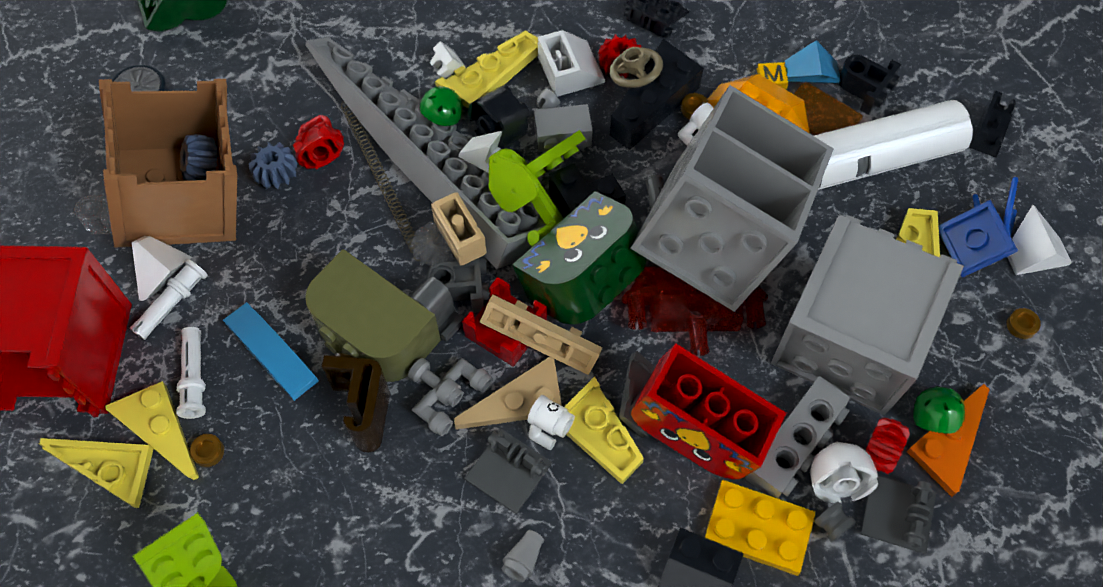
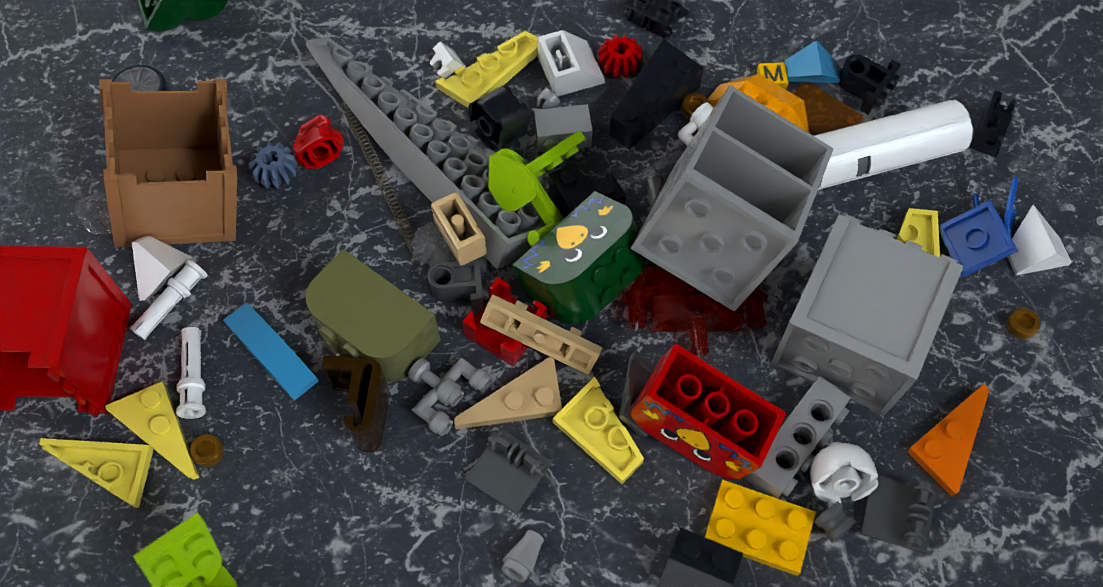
(197, 157): sand blue gear -> none
(439, 301): dark grey pin -> none
(445, 101): green helmet -> none
(480, 149): white slope -> none
(551, 418): white piece -> none
(633, 62): dark tan piece -> none
(887, 444): red gear -> none
(943, 411): green helmet -> none

